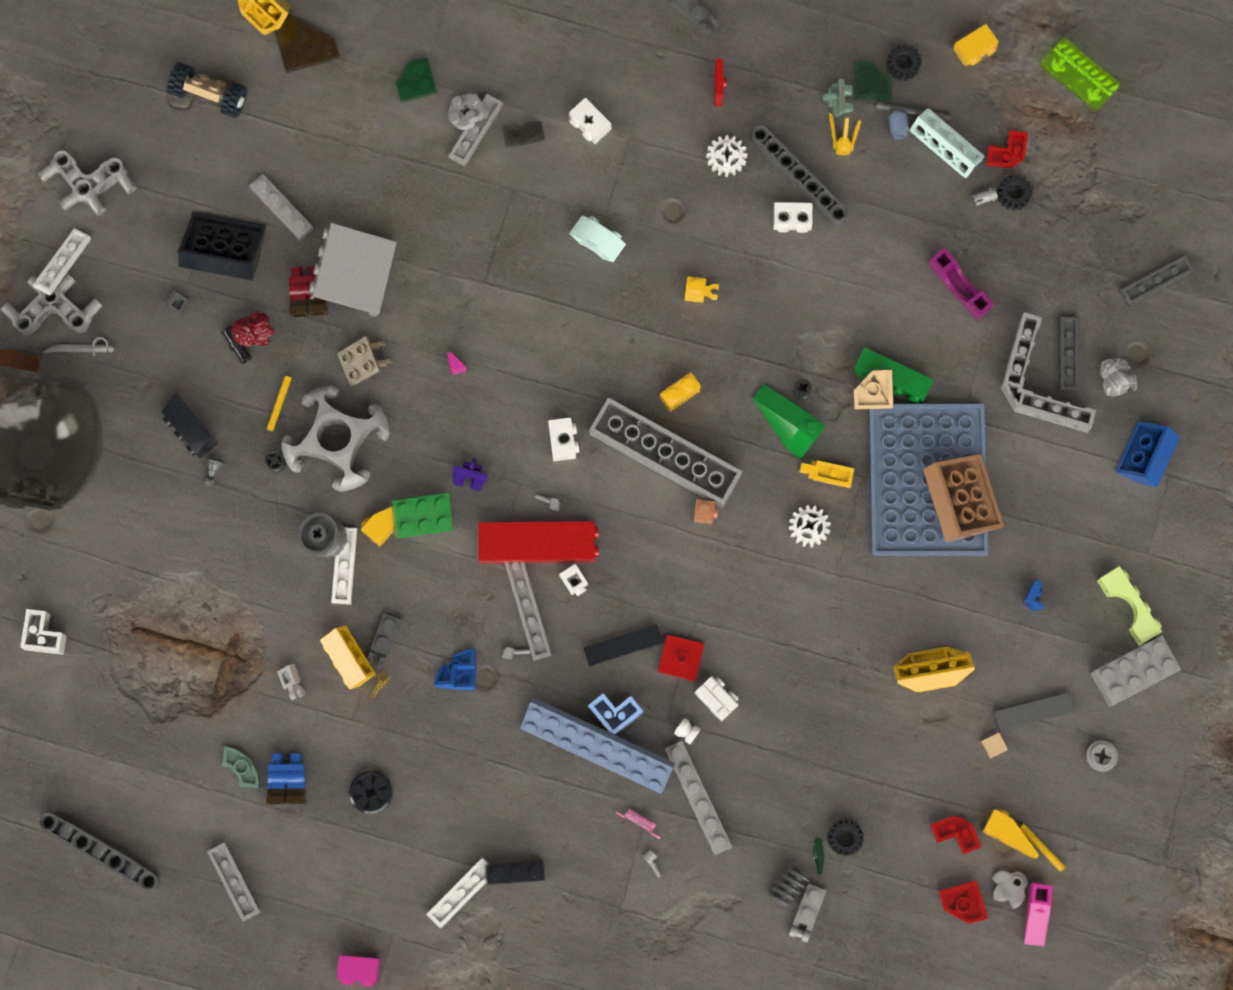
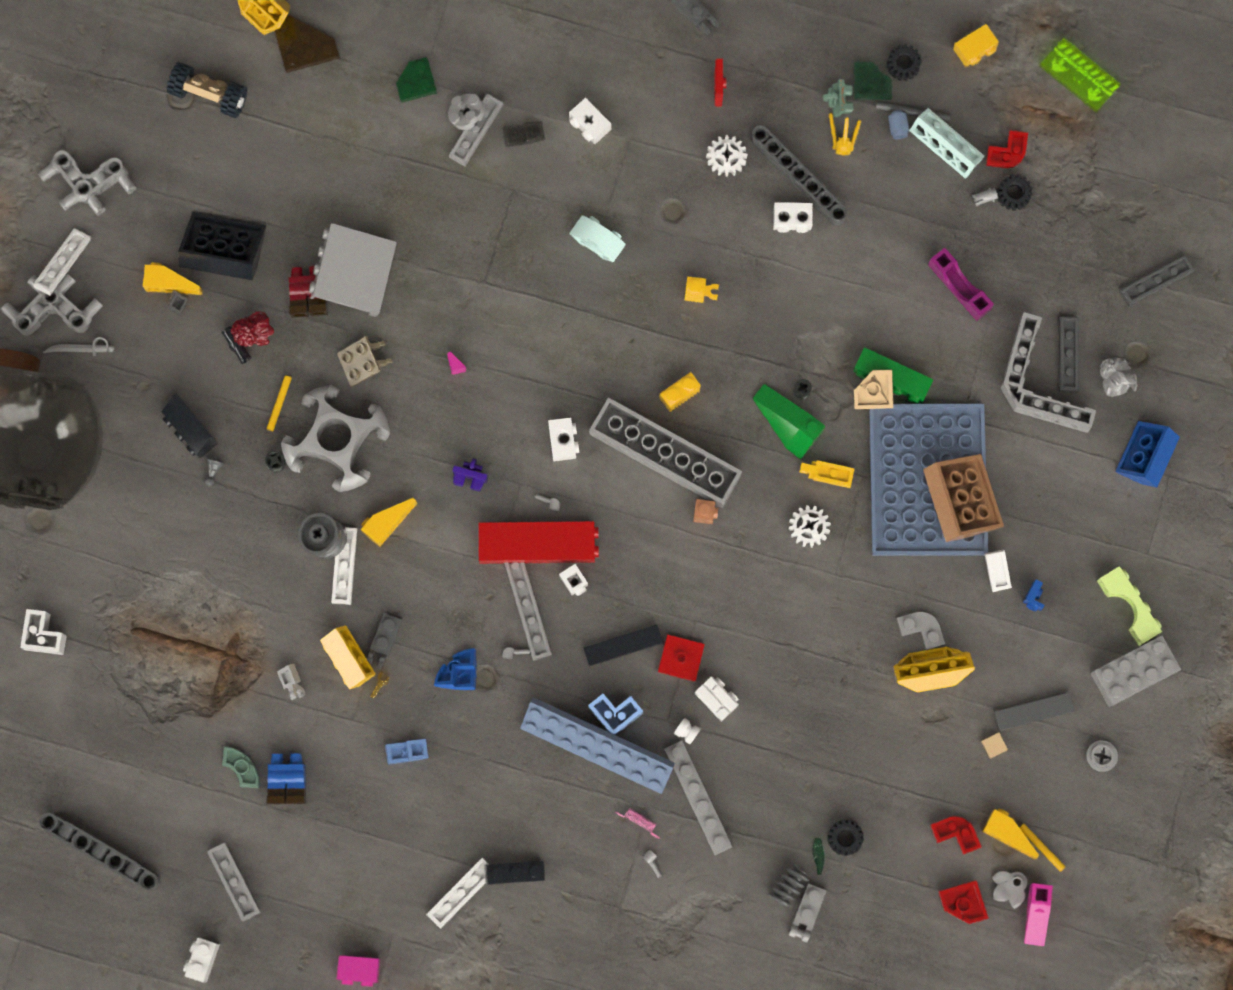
(162, 279): none -> yellow slope
(201, 960): none -> white brick
(281, 207): light grey plate -> none
(376, 803): black wheel -> none
(406, 751): none -> medium blue slope
(422, 515): green plate -> none
(922, 623): none -> light grey plate
(998, 570): none -> white tile

